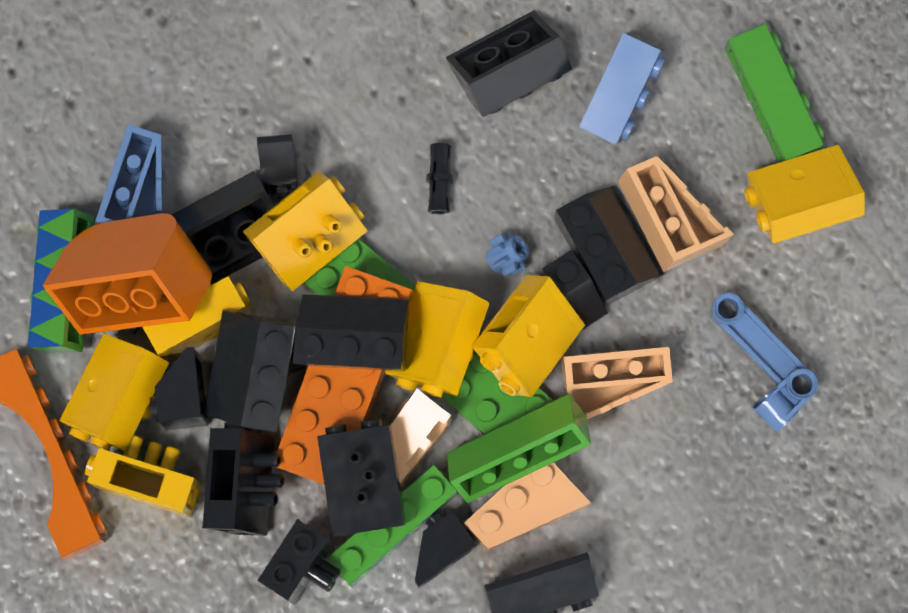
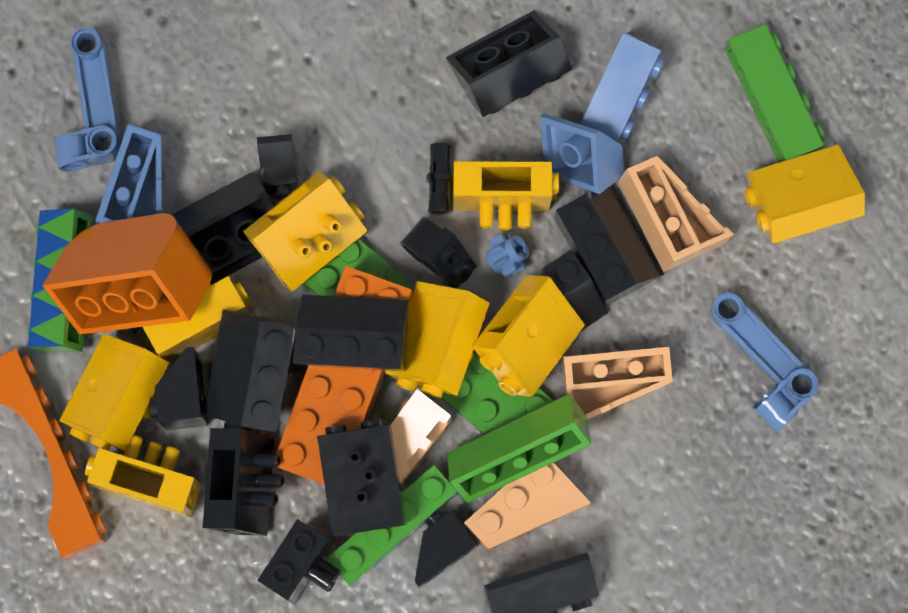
(79, 148): none -> medium blue piece
(439, 252): none -> black pin
(504, 189): none -> yellow piece
(581, 154): none -> medium blue slope

